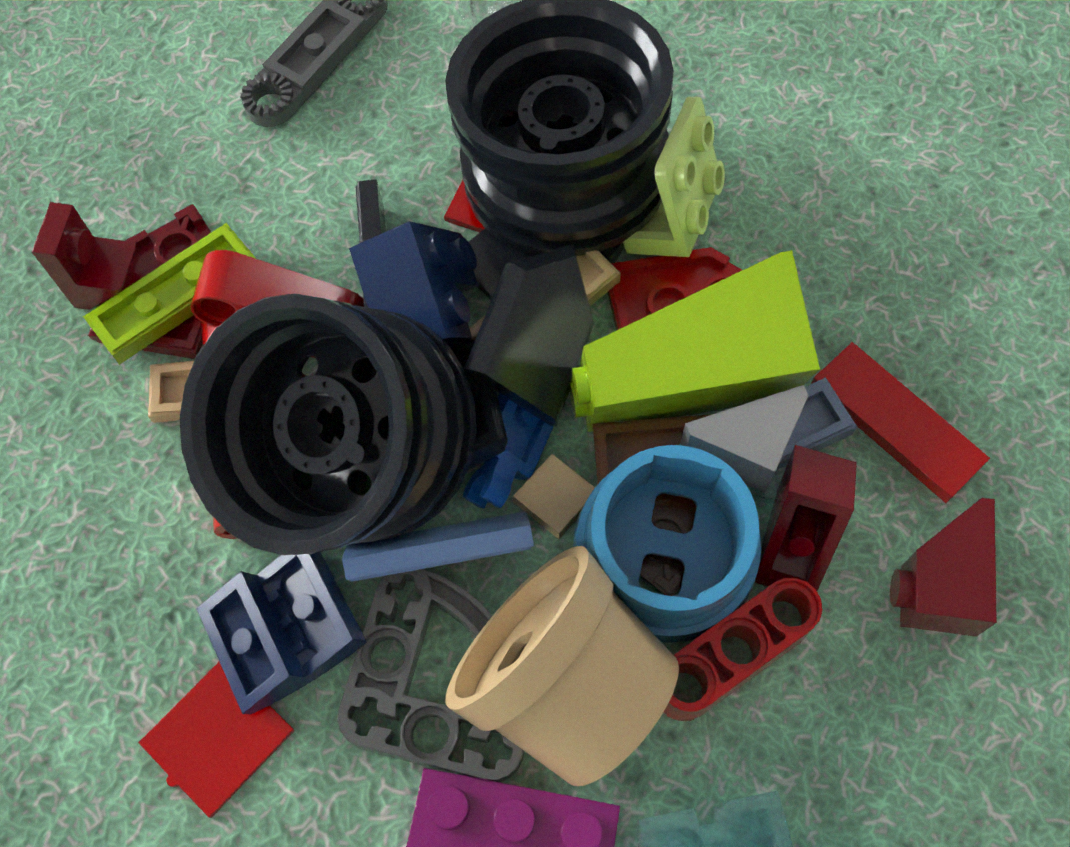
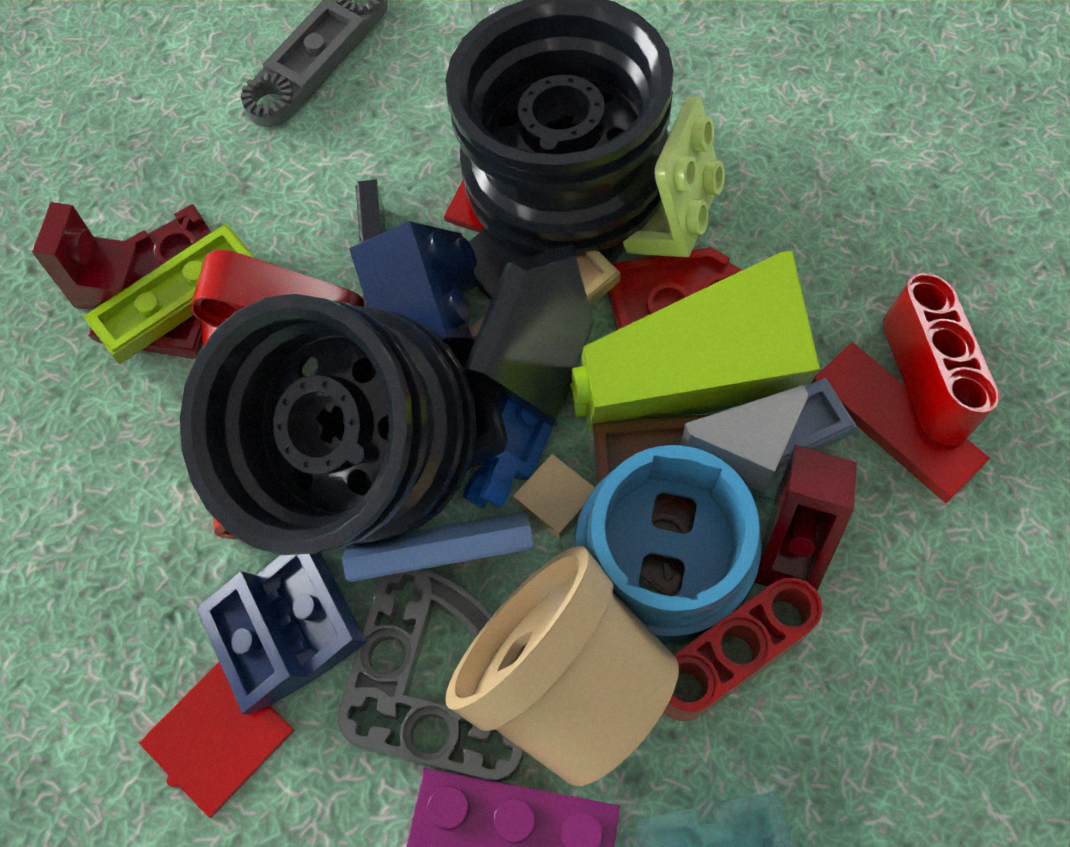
(167, 390): tan tile -> none
(939, 360): none -> red beam
(951, 577): dark red slope -> none

